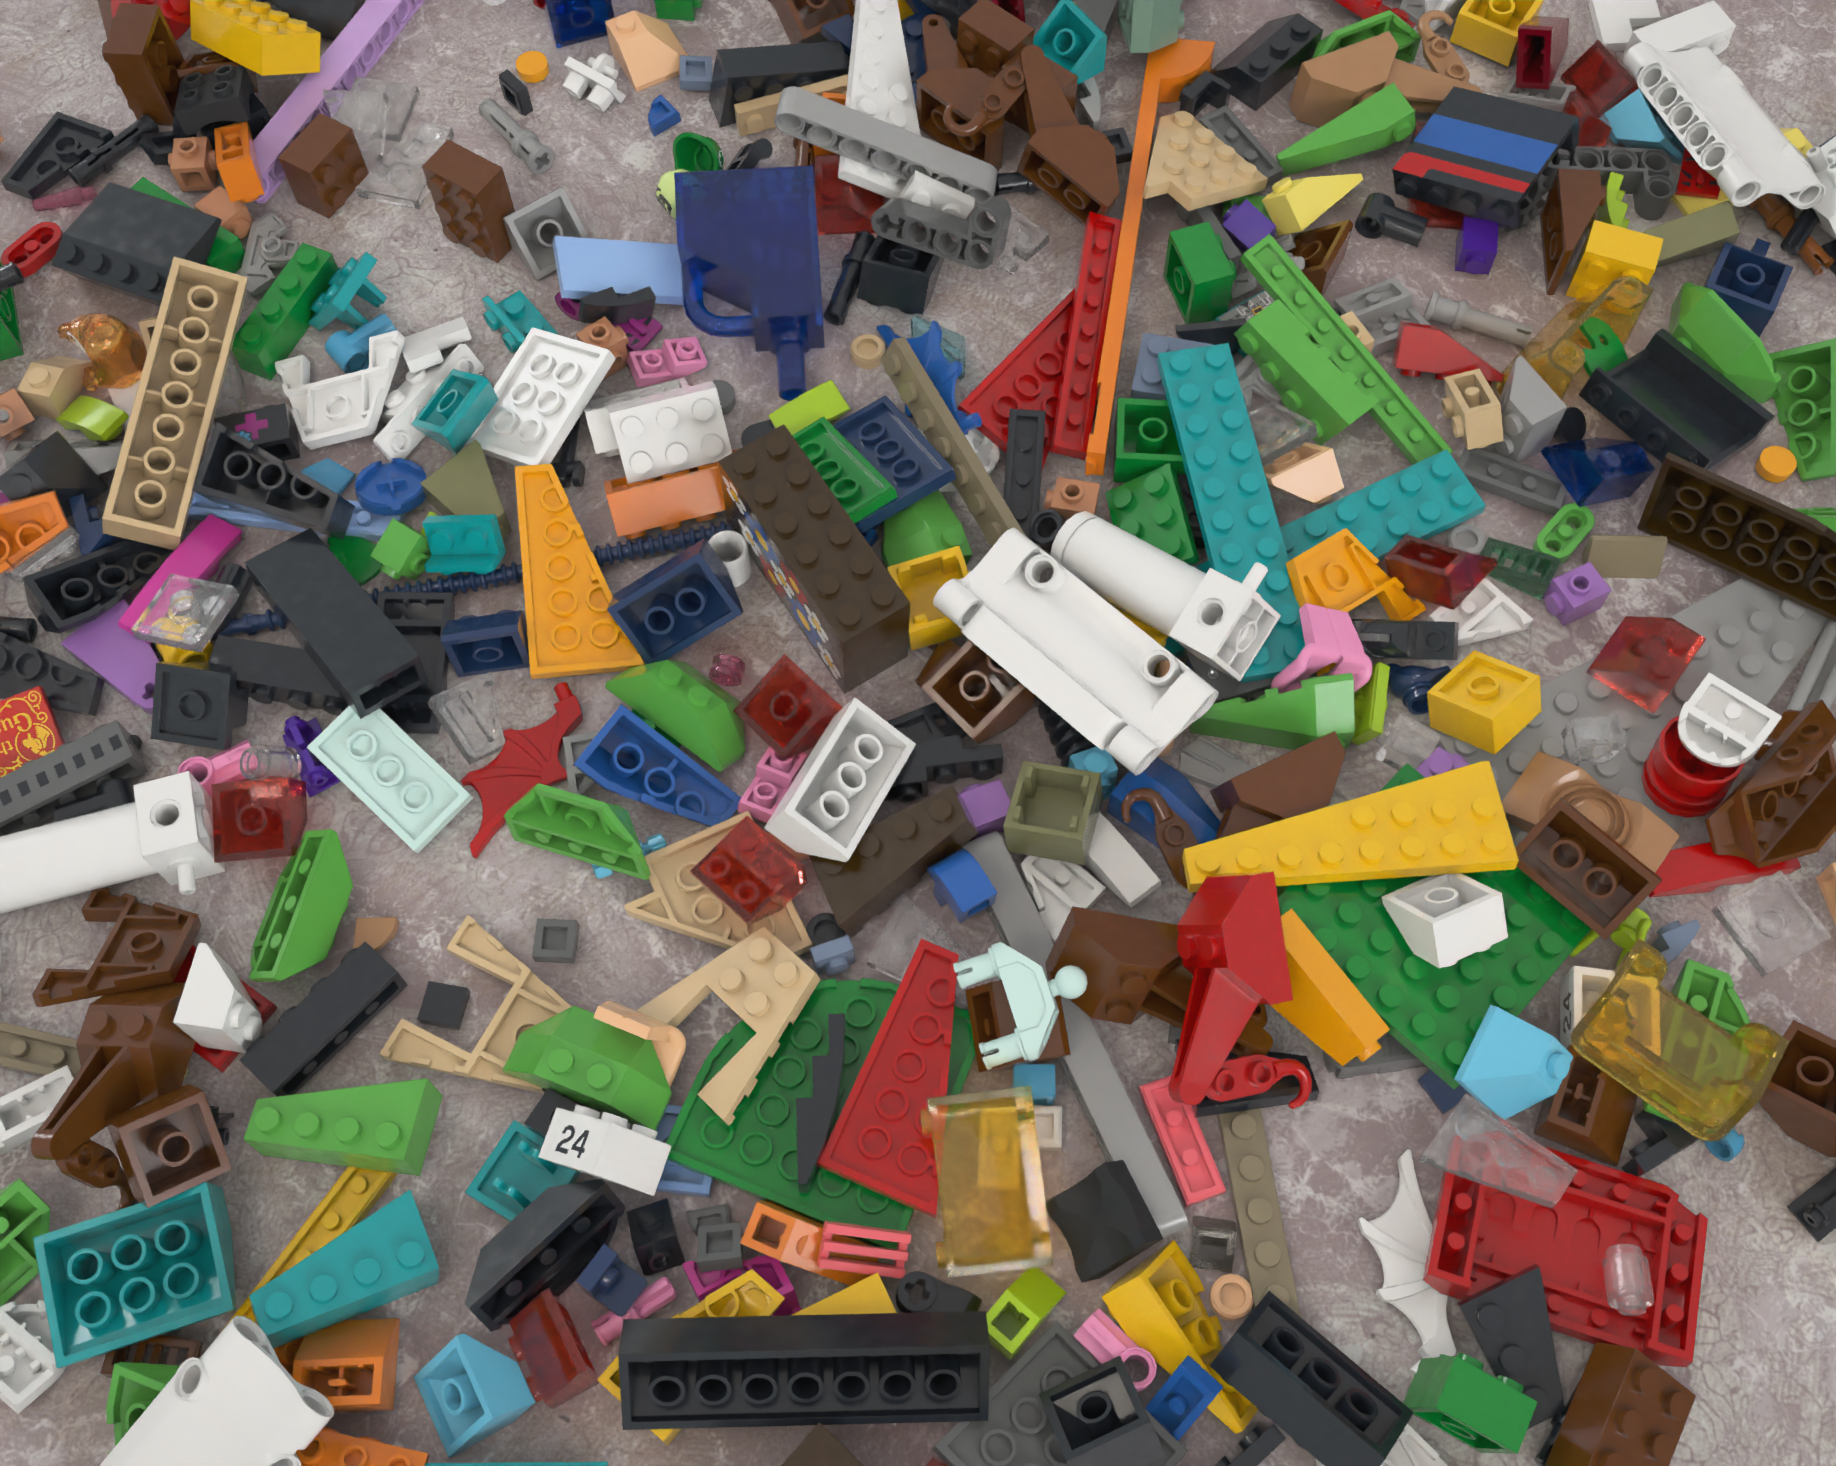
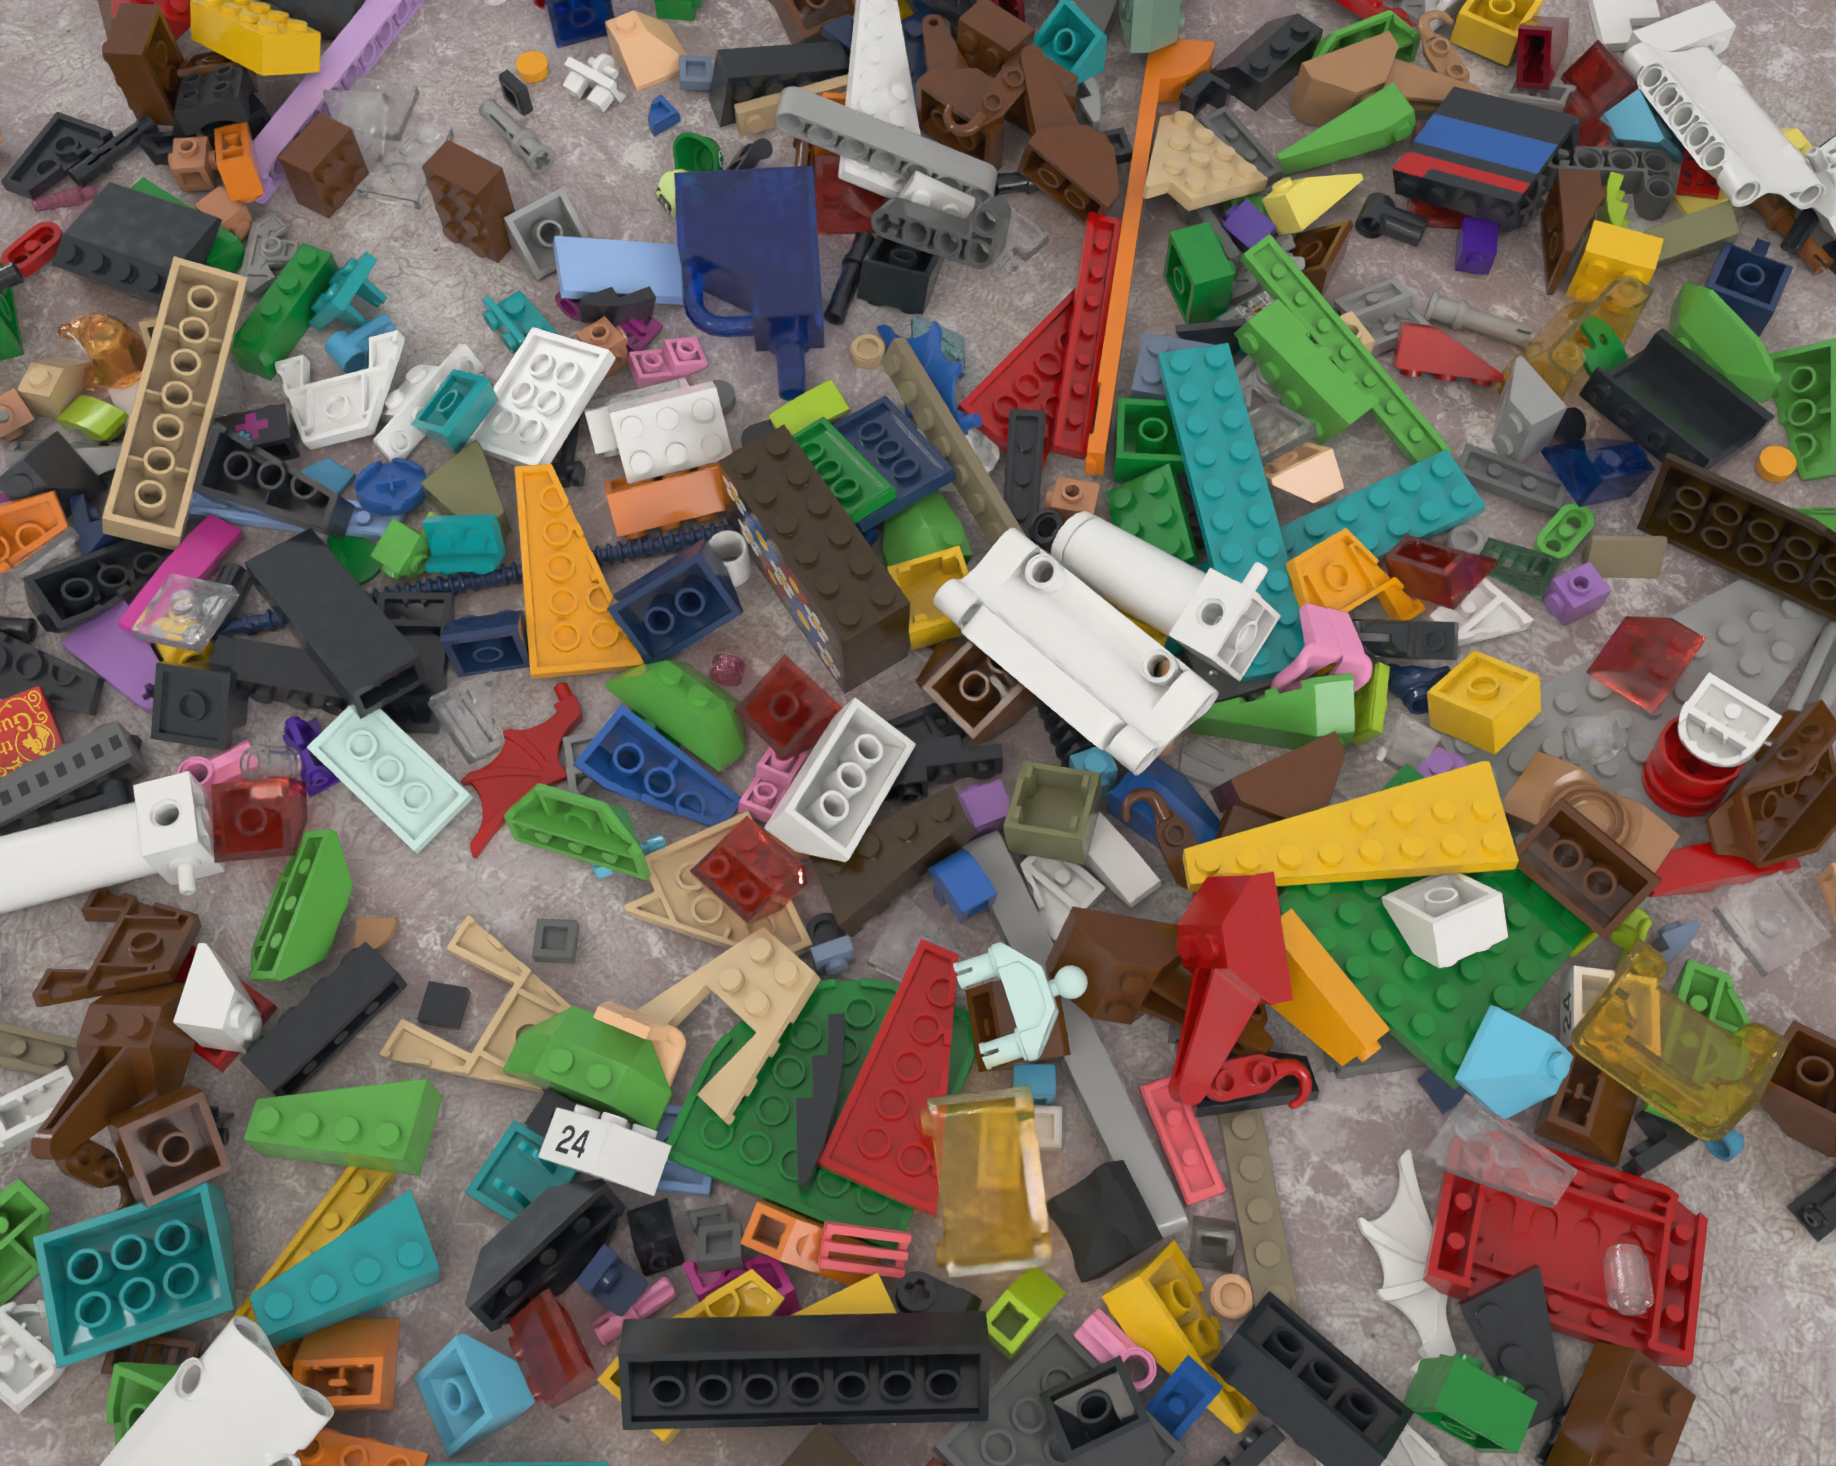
(424, 348): white tile -> none
(1472, 409): tan brick -> none

